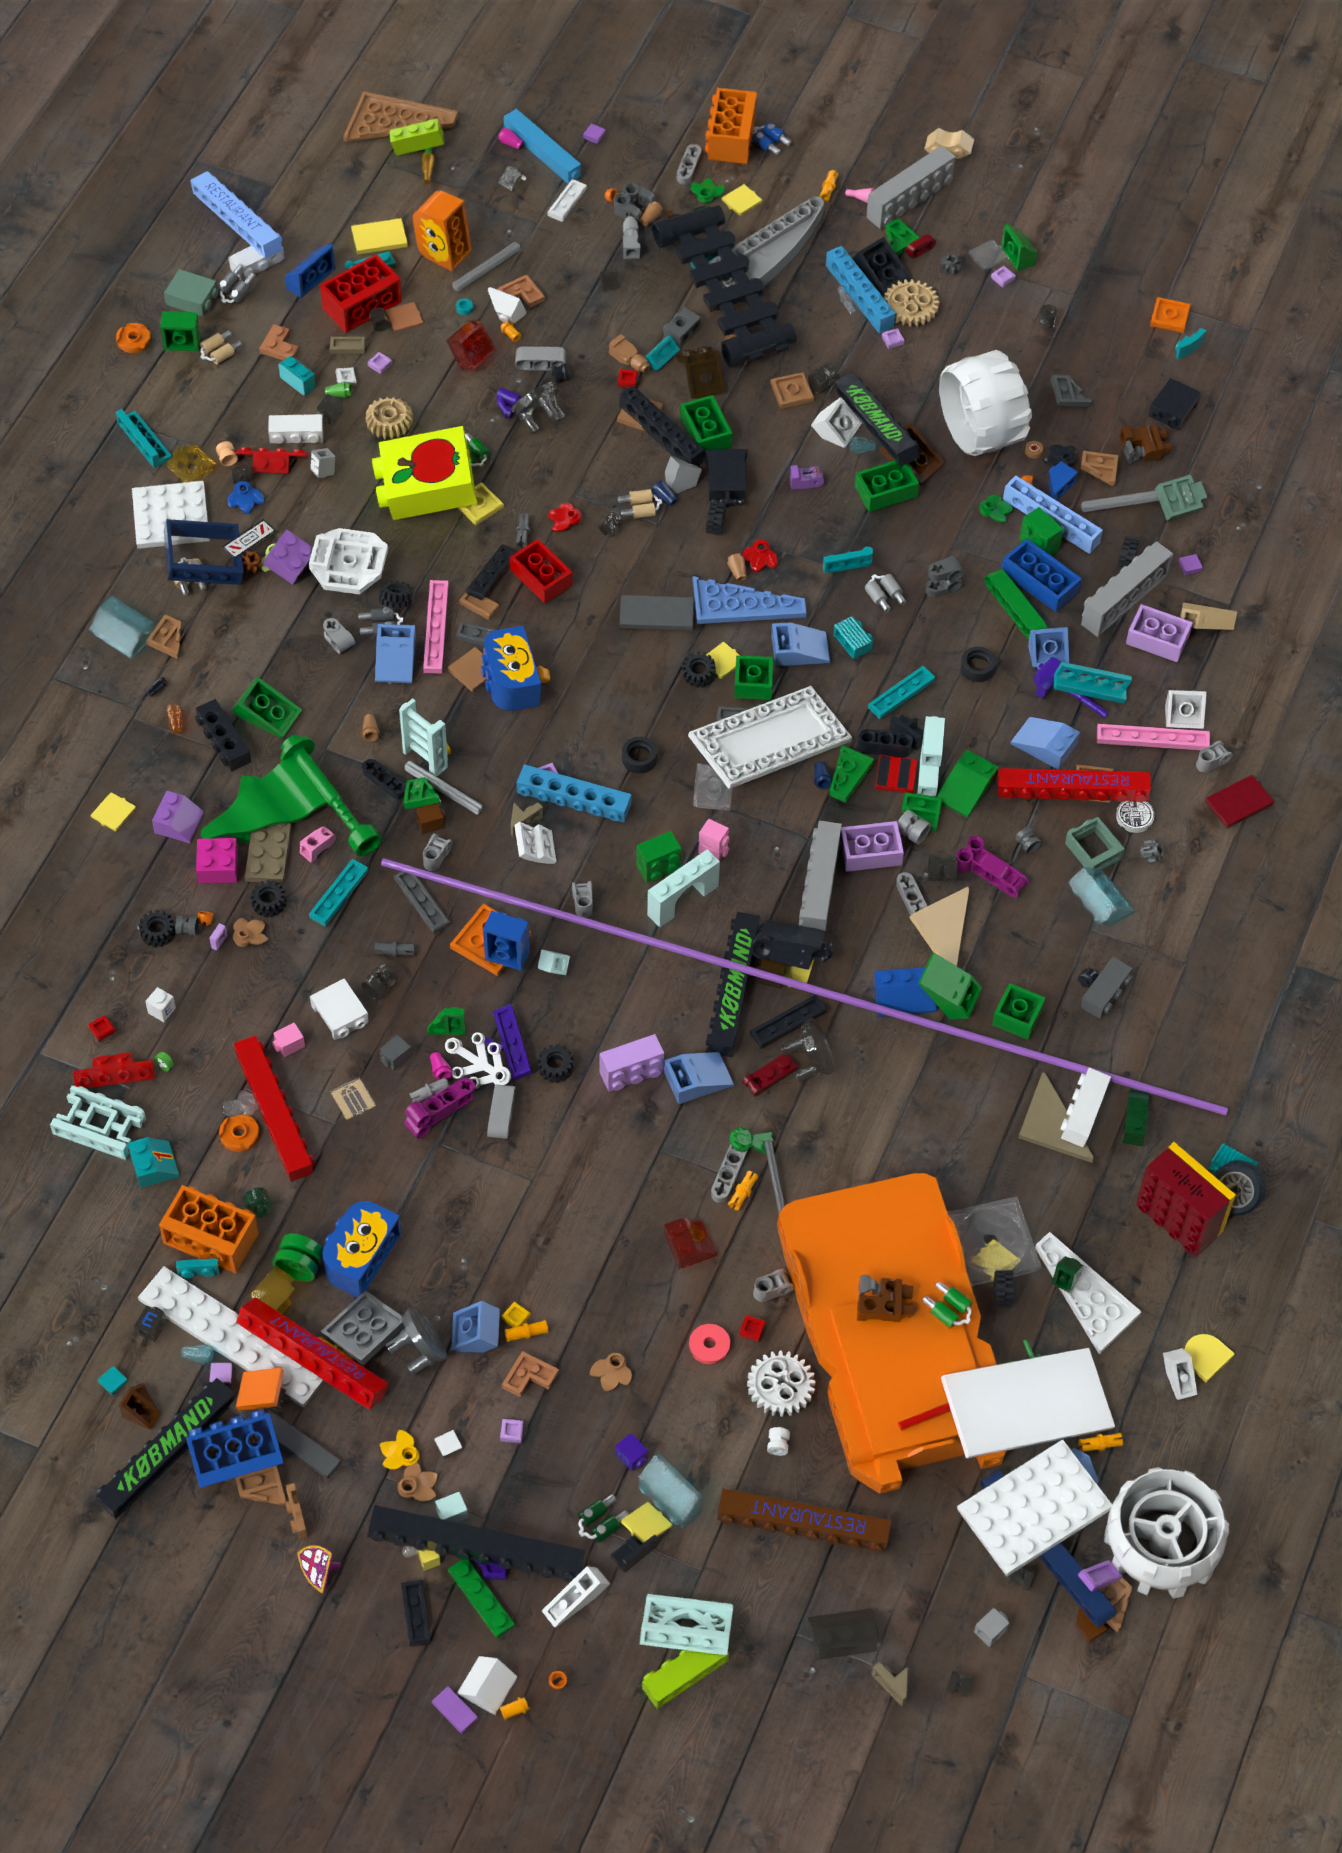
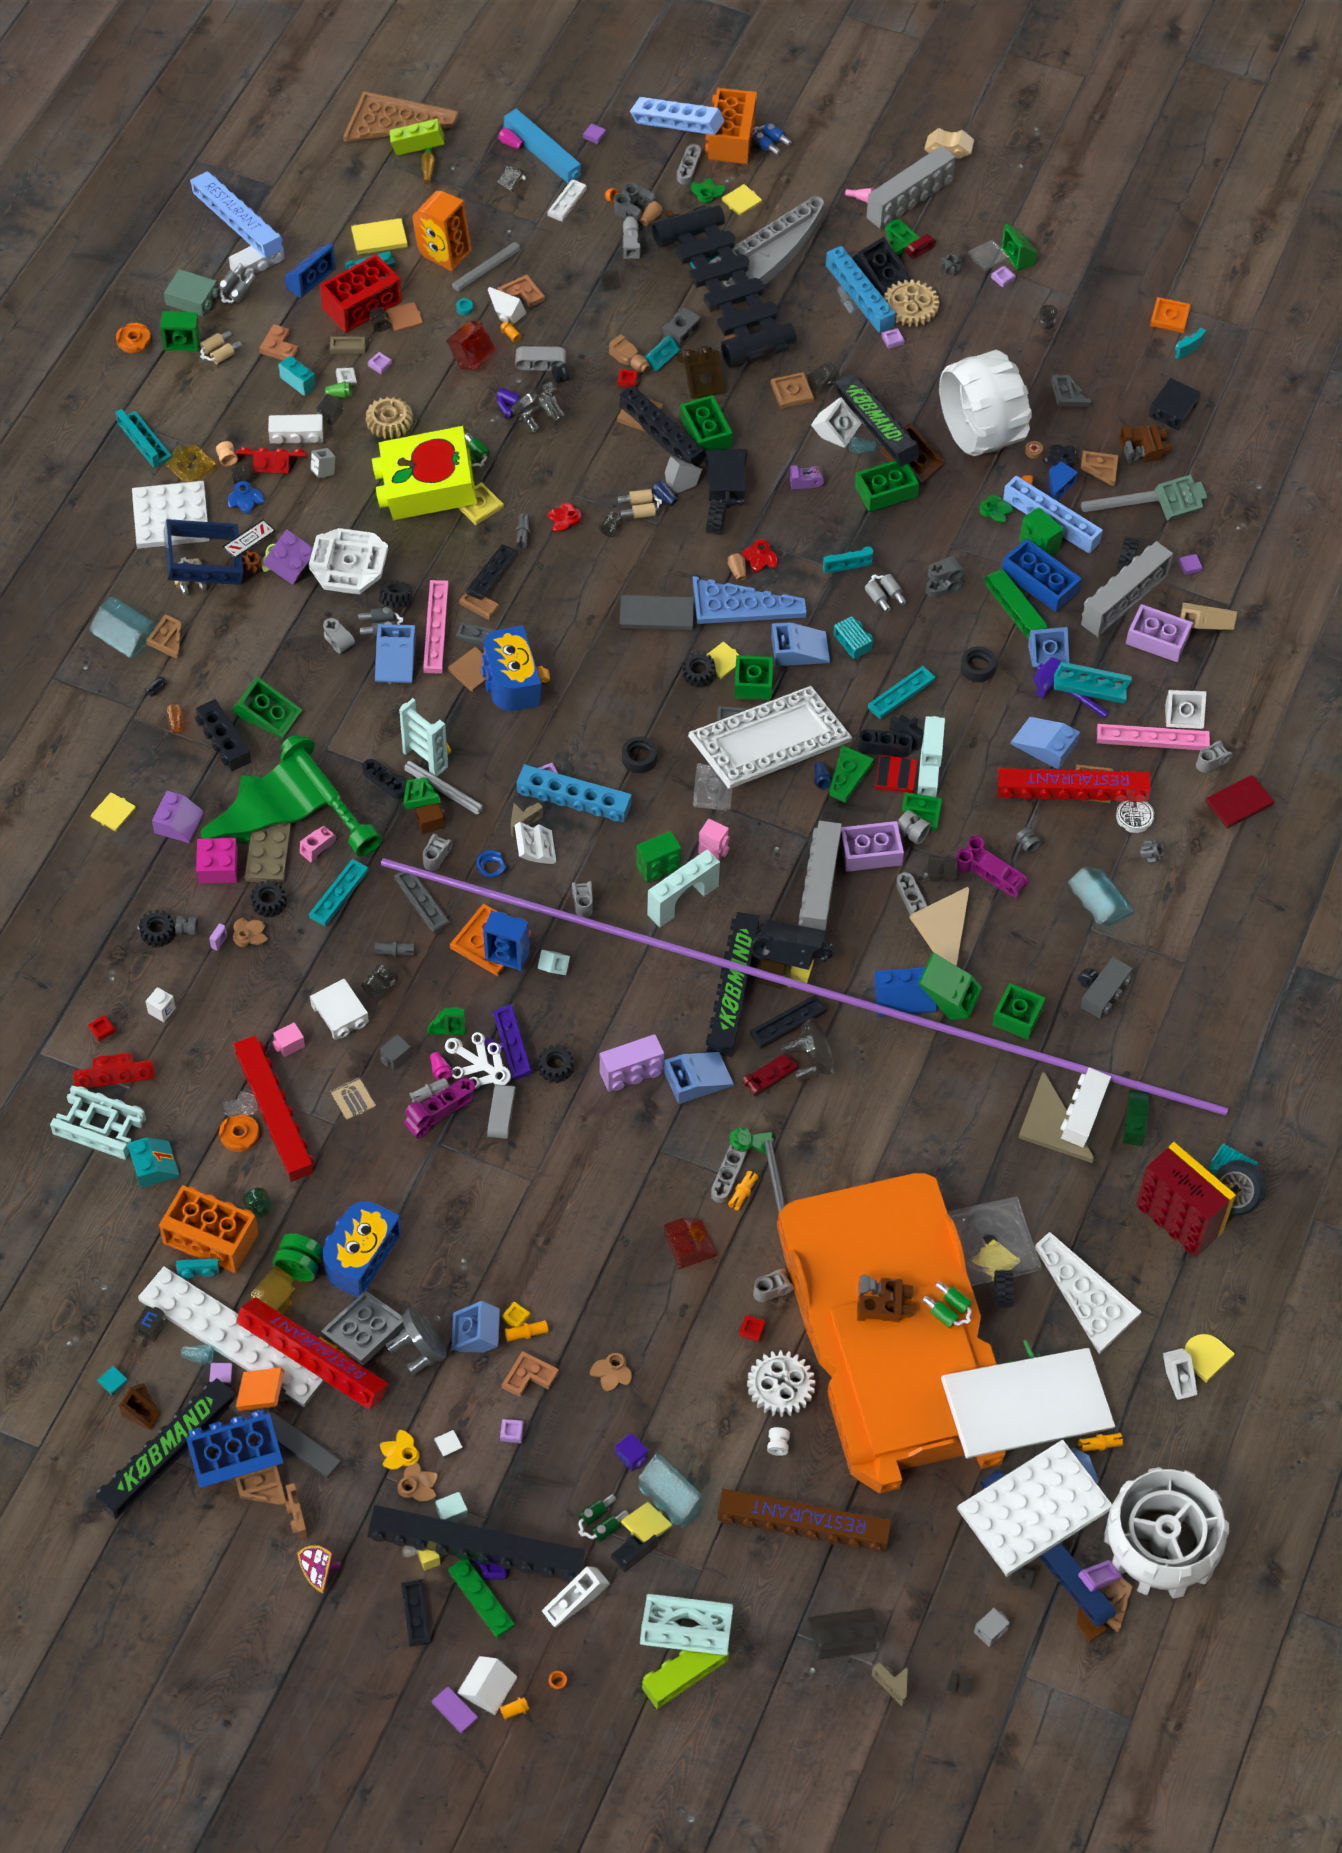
(164, 1061): bright green tile -> none
(204, 916): orange hinge -> none
(370, 728): medium nougat cone -> none
(489, 856): none -> blue piece
(541, 571): red brick -> none
(677, 115): none -> light blue brick
(709, 1332): coral tile -> none
(829, 185): light orange pin -> none
(924, 1416): red bar -> none
(968, 783): green slope -> none
(1067, 1273): dark green slope -> none
(1103, 860): sand green window -> none

